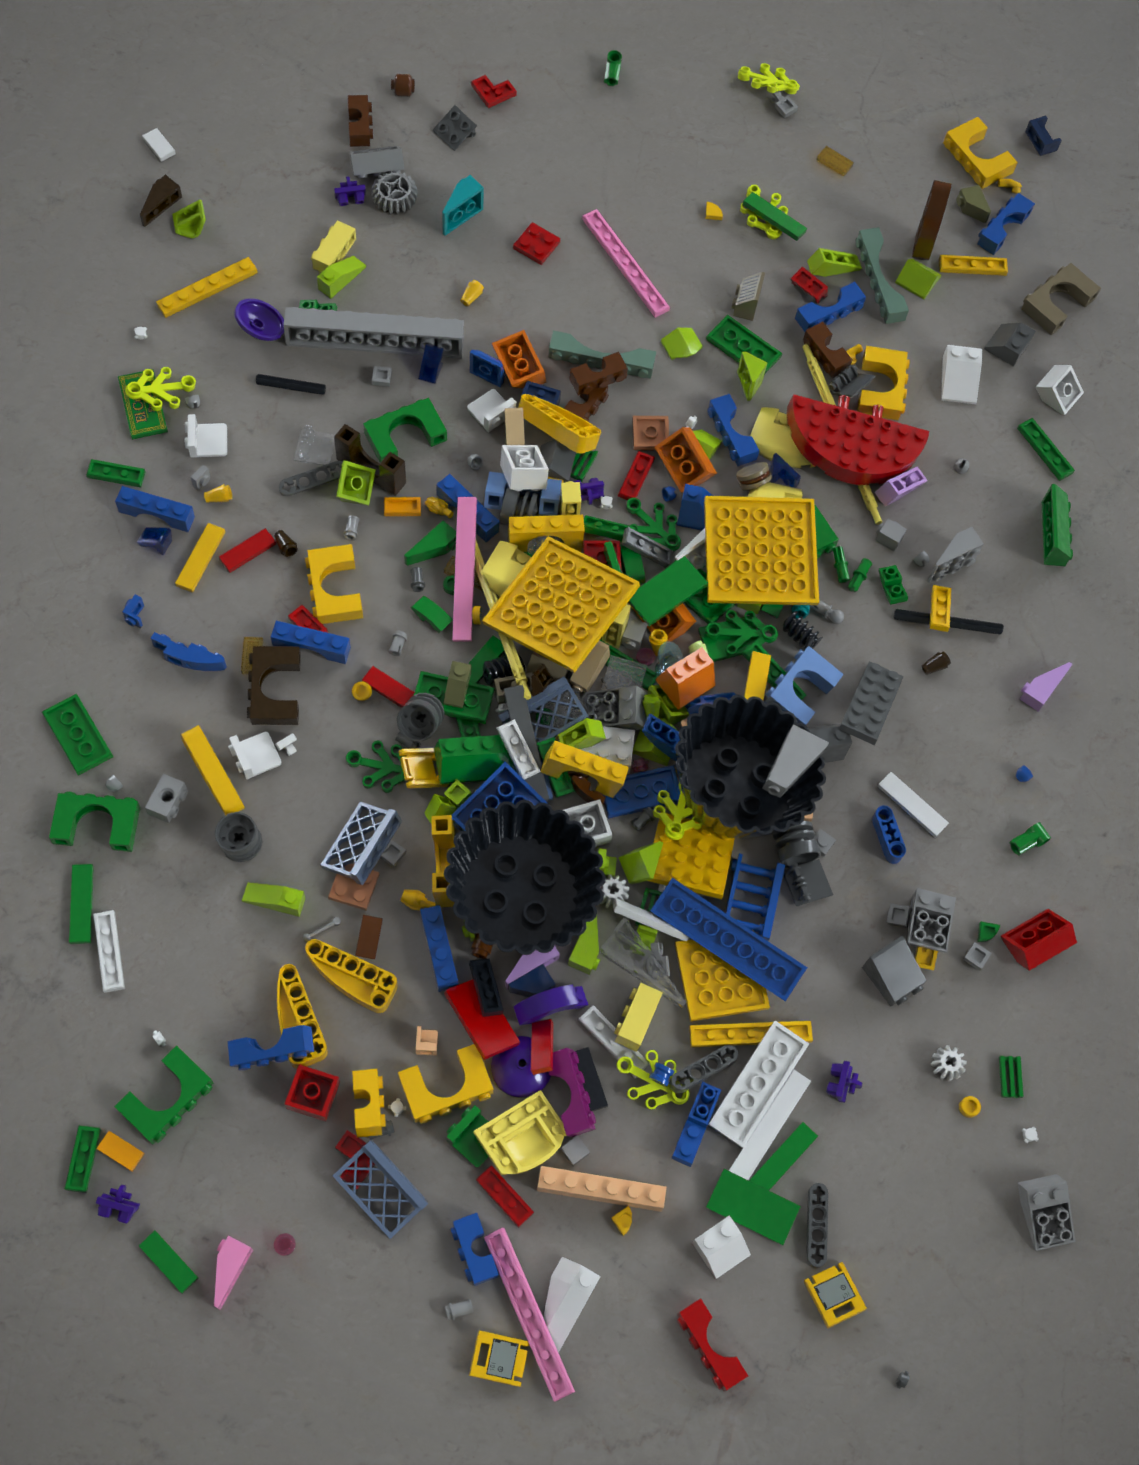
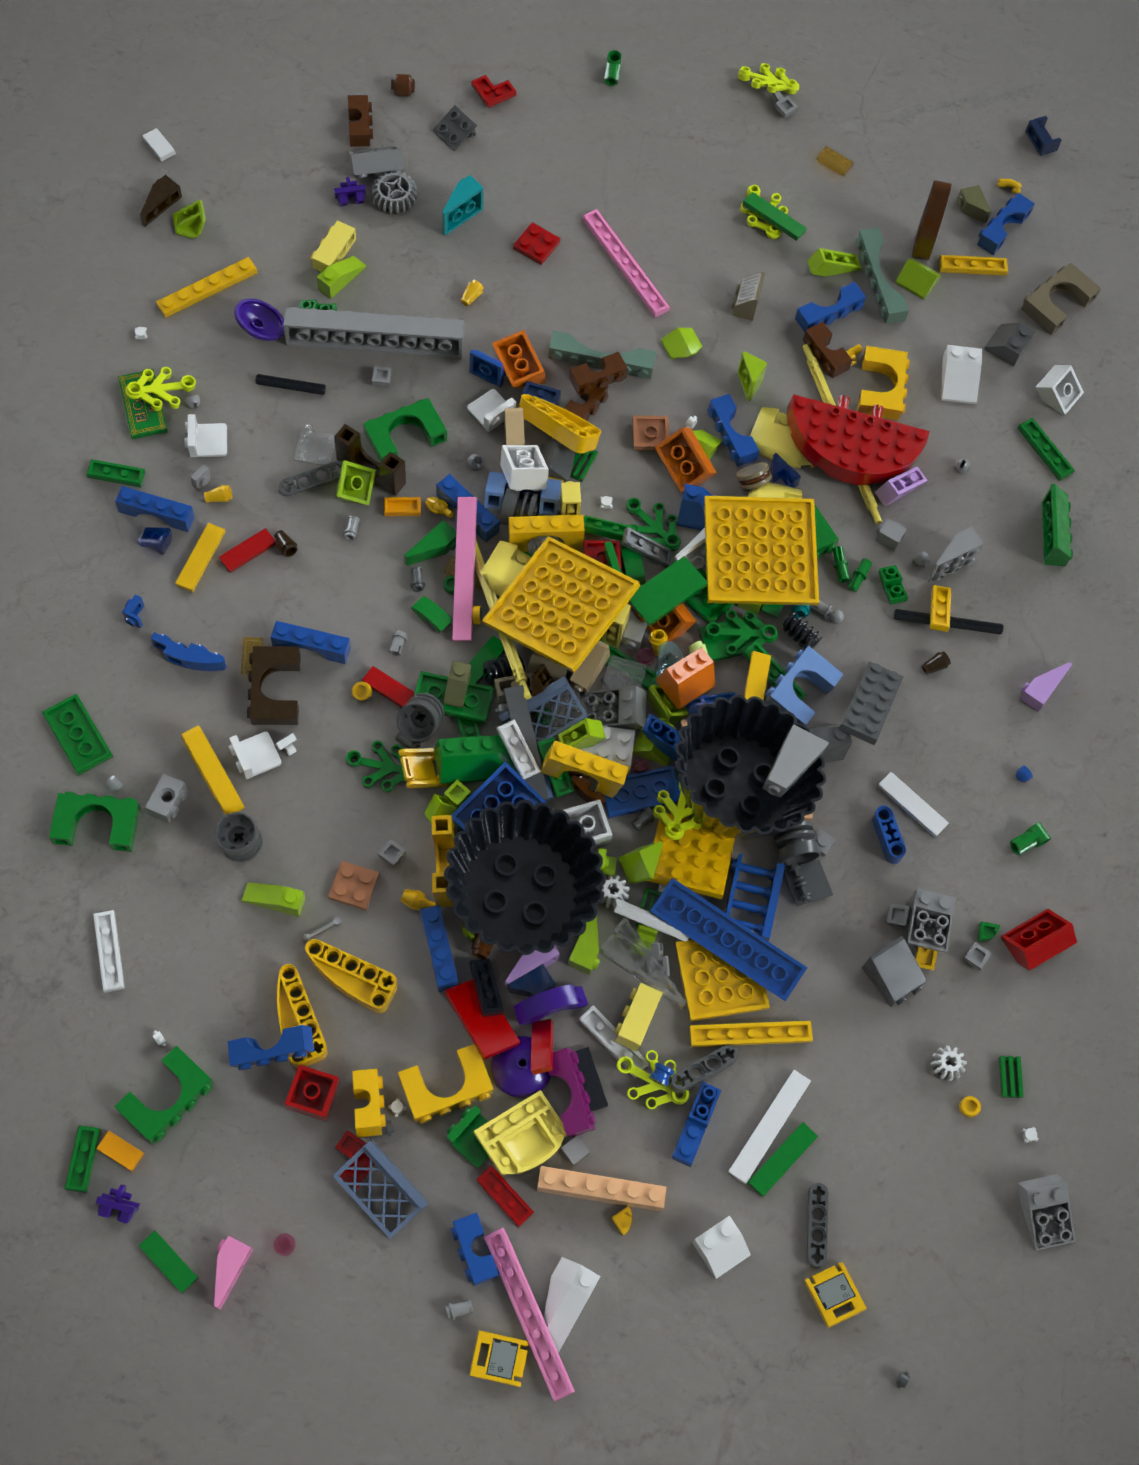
(81, 904): green tile -> none
(304, 618): red plate -> none
(330, 607): yellow arch -> none
(369, 937): reddish brown slope -> none
(373, 846): sand blue fence -> none
(426, 1042): light nougat panel -> none
(431, 363): clear blue slope -> none
(592, 490): dark purple hips -> none
(636, 476): red tile -> none
(651, 704): lime cone -> none
(668, 493): blue hinge -> none
(713, 212): yellow tile -> none
(726, 1370): red arch -> none
(735, 338): green tile -> none
(753, 1206): green tile -> none
(758, 1084): white plate -> none
(810, 284): red hinge -> none
(844, 1072): dark purple hips -> none
(850, 382): dark grey hinge -> none
(981, 170): yellow arch -> none

